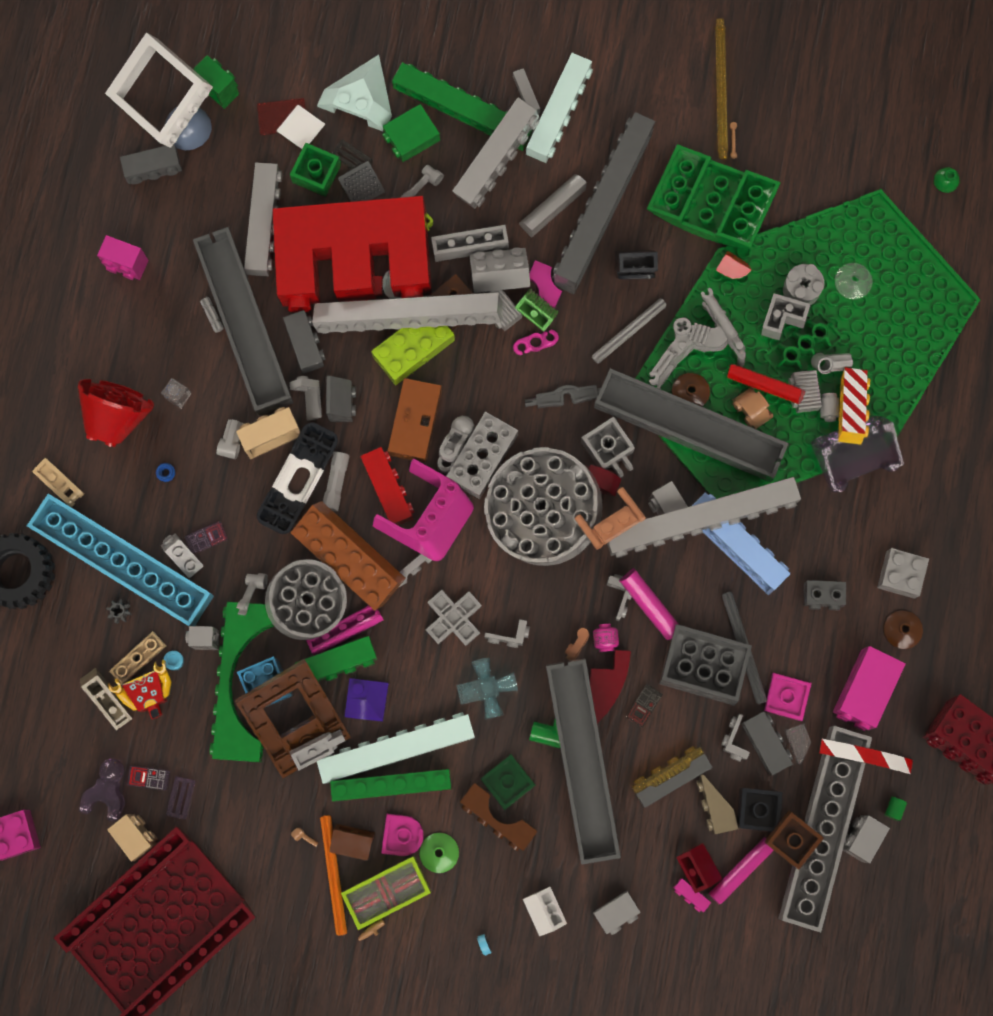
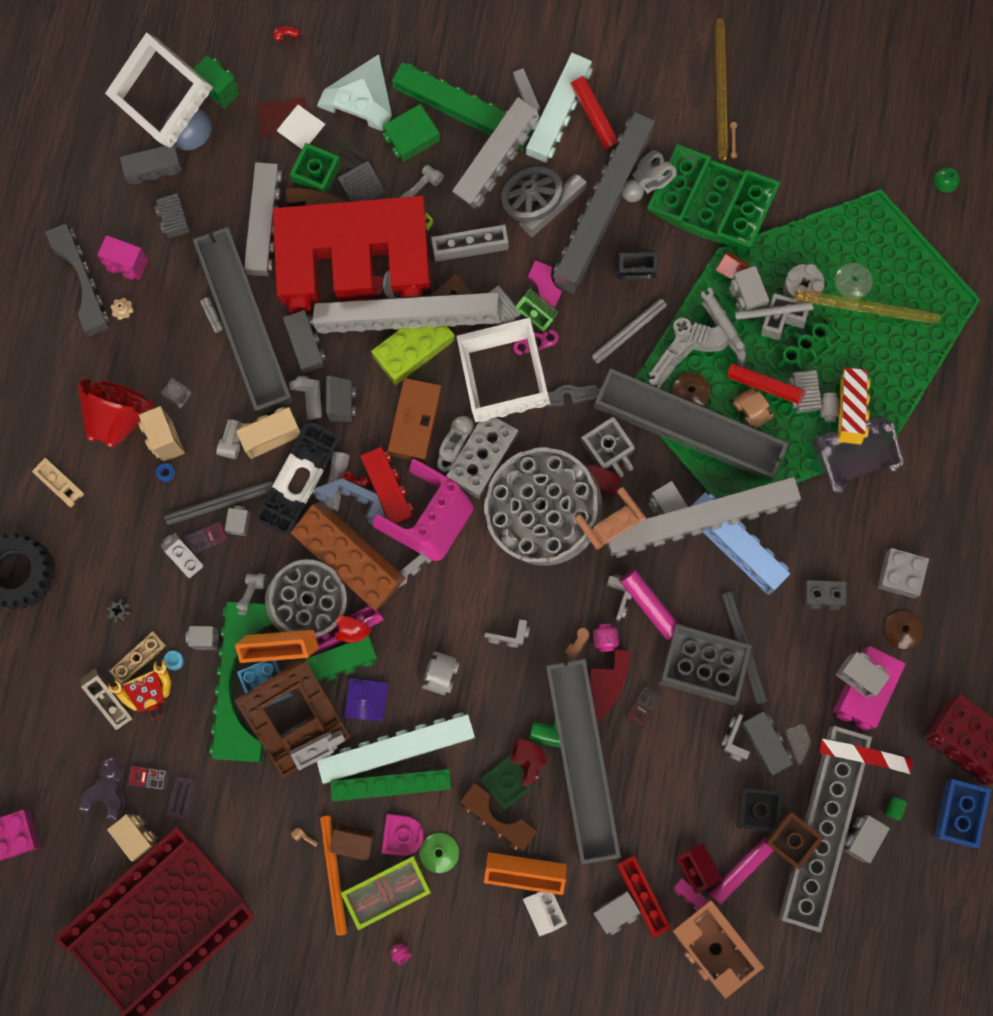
(90, 312): none -> dark grey arch
(120, 560): medium azure brick -> none
(121, 308): none -> tan plant
(160, 434): none -> tan brick
(172, 215): none -> dark grey brick
(218, 503): none -> dark grey axle
(237, 521): none -> light grey brick
(276, 646): none -> orange brick
(285, 30): none -> red arm
(307, 197): none -> reddish brown slope
(327, 493): none -> sand blue slope
(351, 630): none -> red brick
(363, 482): none -> red arm
(372, 930): medium nougat helmet -> none
(400, 953): none -> dark pink plate
(440, 673): none -> light grey brick
(453, 618): light grey plate -> none
(484, 945): medium azure tile -> none
(486, 688): clear light blue brick -> none
(495, 337): none -> white window
(499, 270): light grey brick -> none
(525, 873): none -> orange brick
(531, 191): none -> dark grey wheel
(531, 757): none -> dark red brick
(594, 112): none -> red brick
(643, 896): none -> red brick
(648, 177): none -> light grey piece
(671, 777): piece -> none
(719, 811): dark tan slope -> none
(735, 960): none -> nougat brick
(748, 290): none -> light grey brick
(773, 311): none -> light grey bar
(787, 697): dark pink tile -> none
(833, 362): light grey piece -> none
(863, 674): none -> light grey brick
(865, 306): none -> clear yellow piece
(962, 813): none -> blue brick

